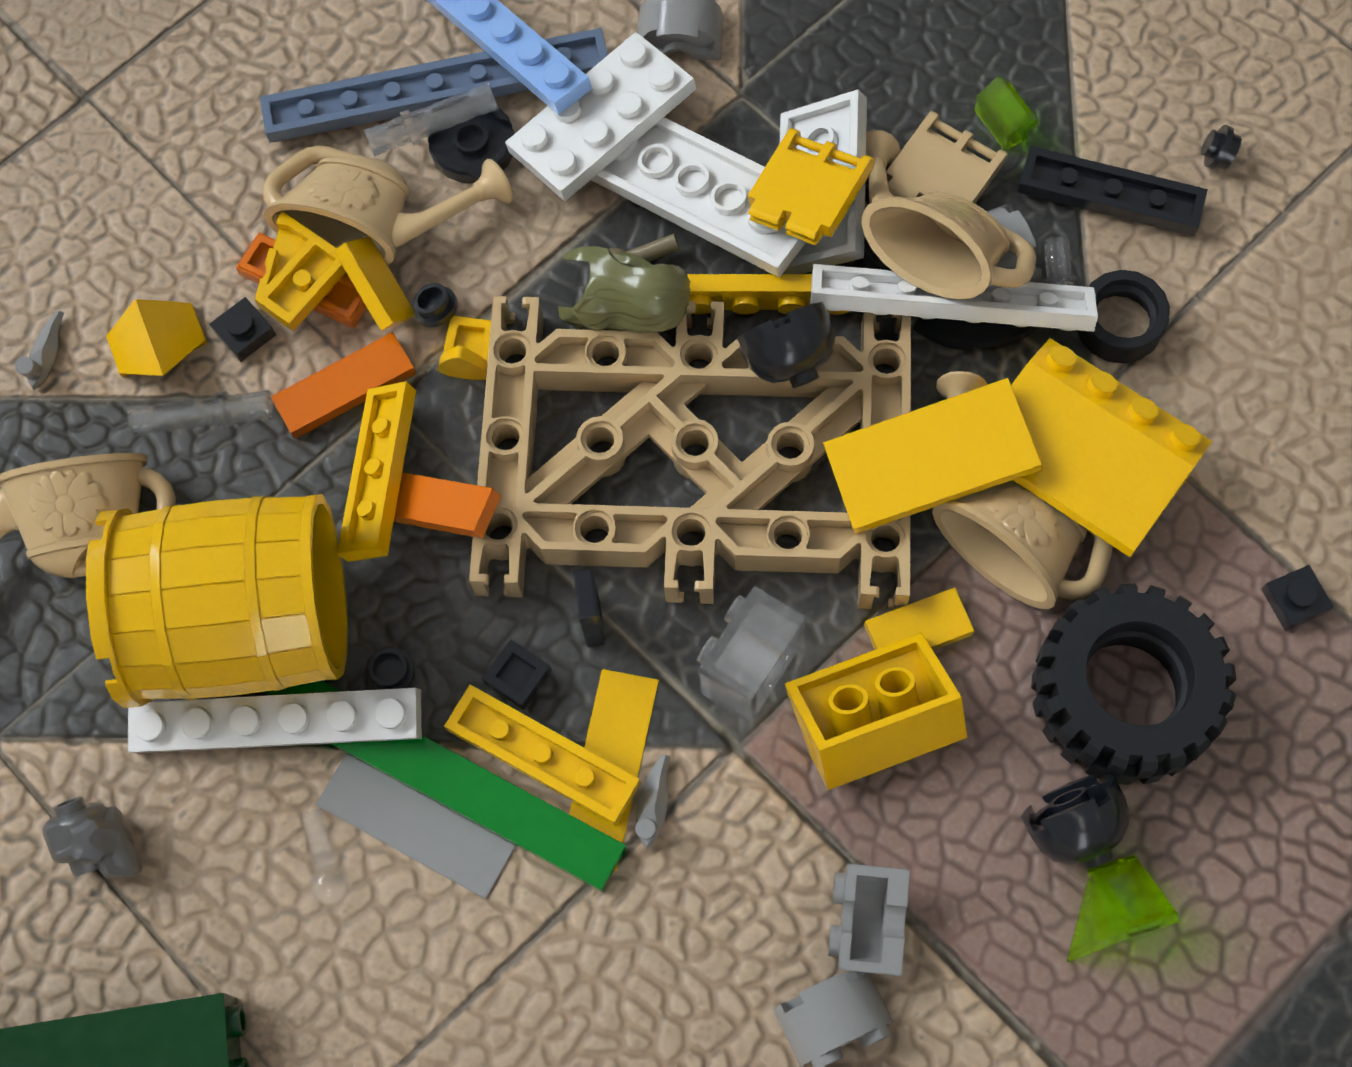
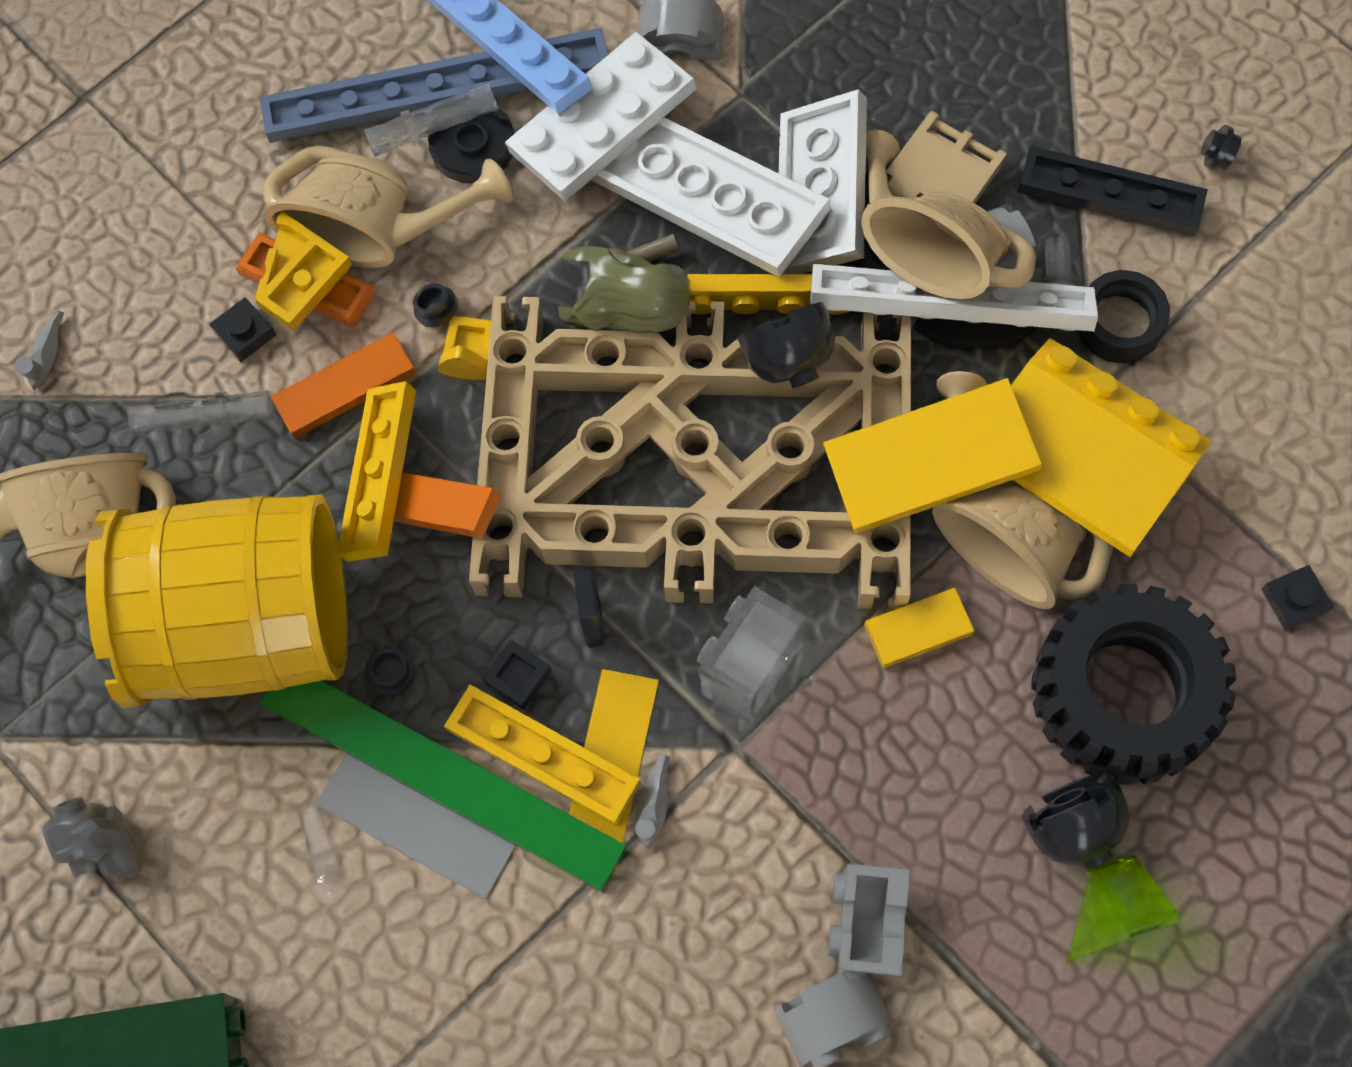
(154, 336): yellow slope -> none
(275, 720): white plate -> none
(374, 282): yellow tile -> none
(807, 188): yellow plate -> none
(877, 710): yellow slope -> none
(1005, 113): clear neon green piece -> none

